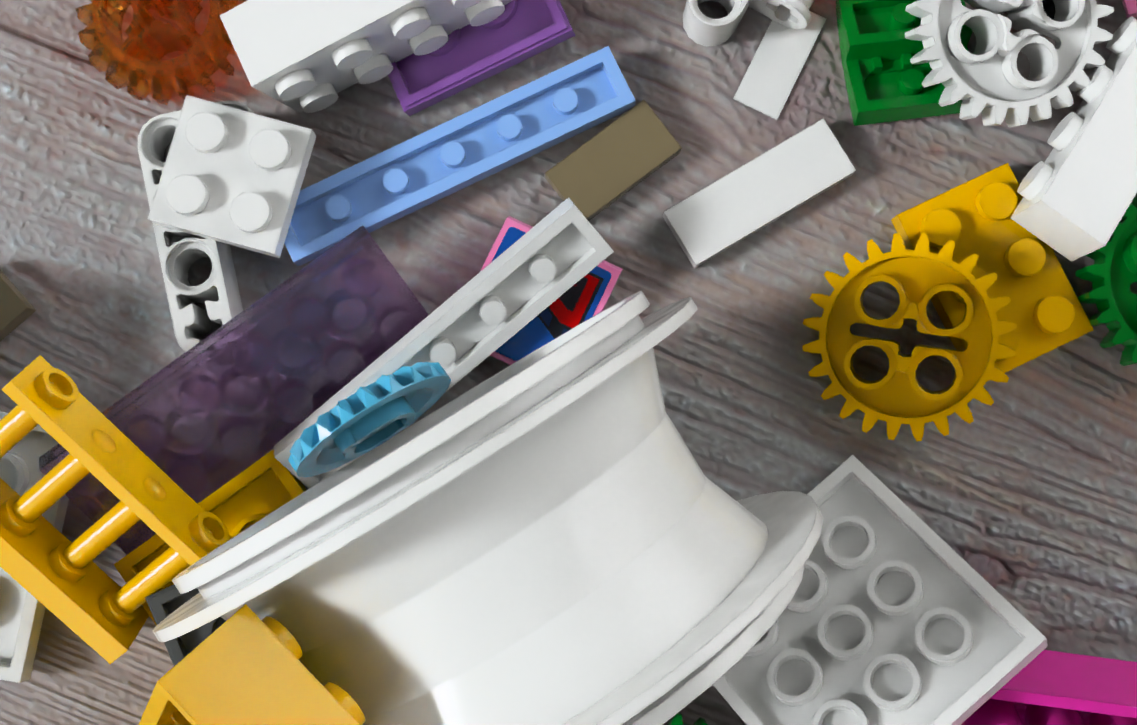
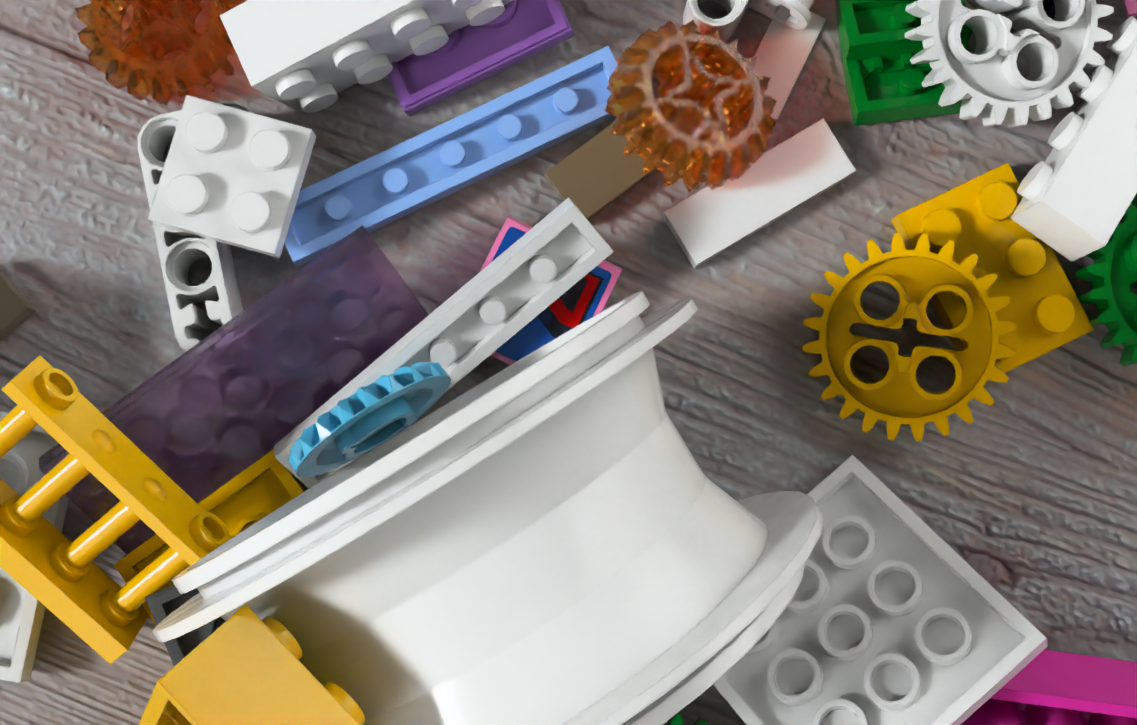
(684, 126): none -> clear orange gear

